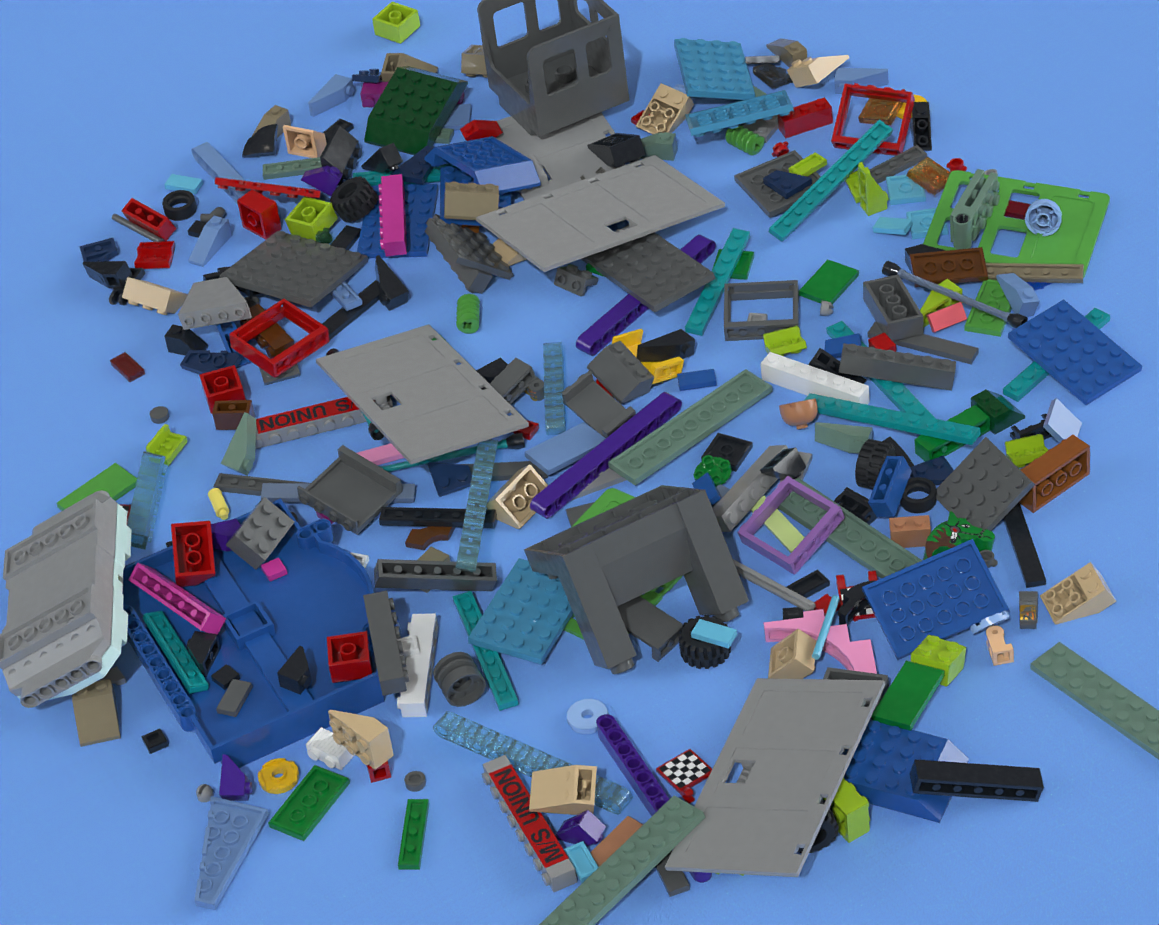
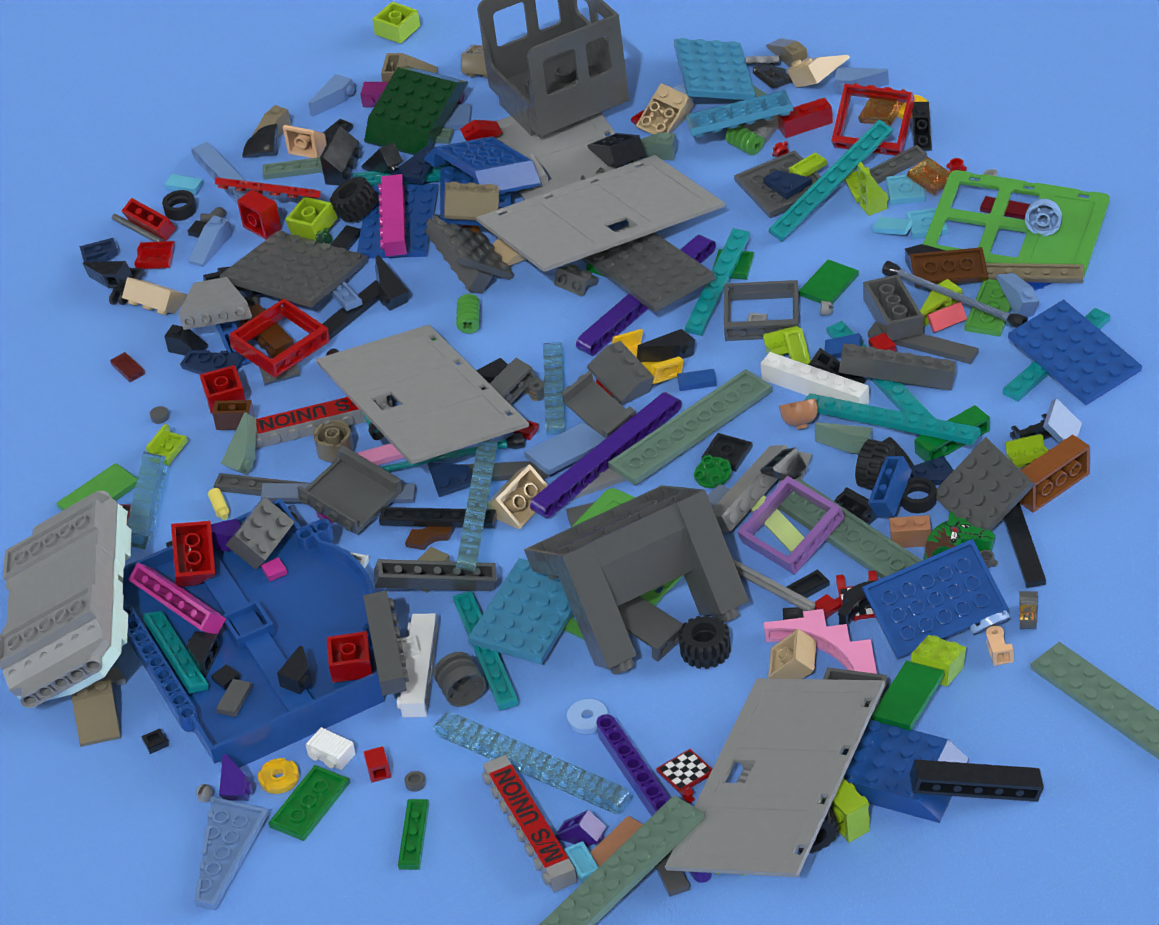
(323, 178): dark purple slope -> none
(330, 438): none -> dark tan brick
(362, 736): tan slope -> none
(370, 75): dark blue wing -> none
(563, 790): tan slope -> none
(706, 482): blue tile -> none
(714, 633): medium azure tile -> none
(797, 346): none -> lime tile
(825, 627): medium azure bar -> none
(973, 209): sand green hinge -> none
(999, 409): dark green slope -> none
(1078, 595): tan slope -> none

